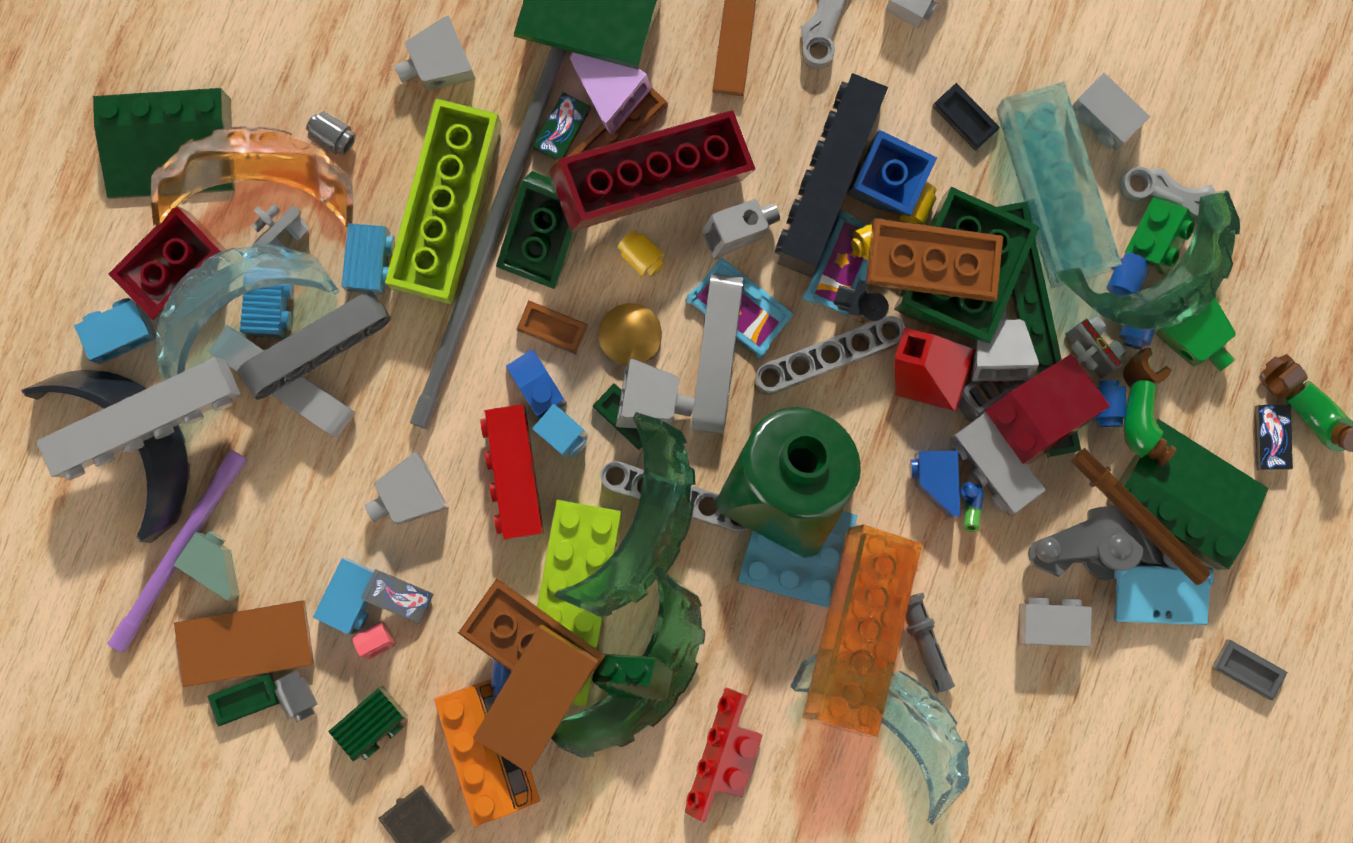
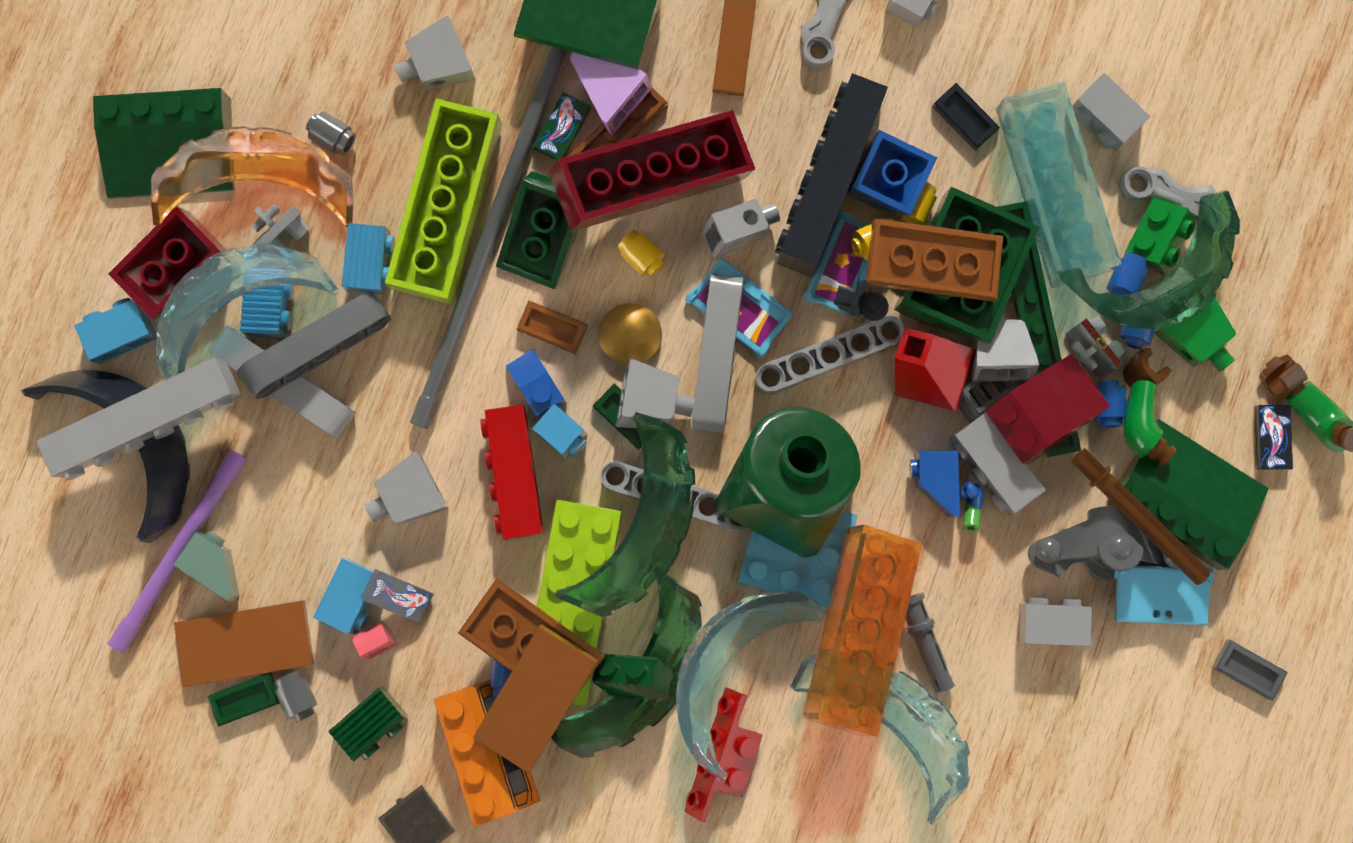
(712, 651): none -> clear light blue windscreen

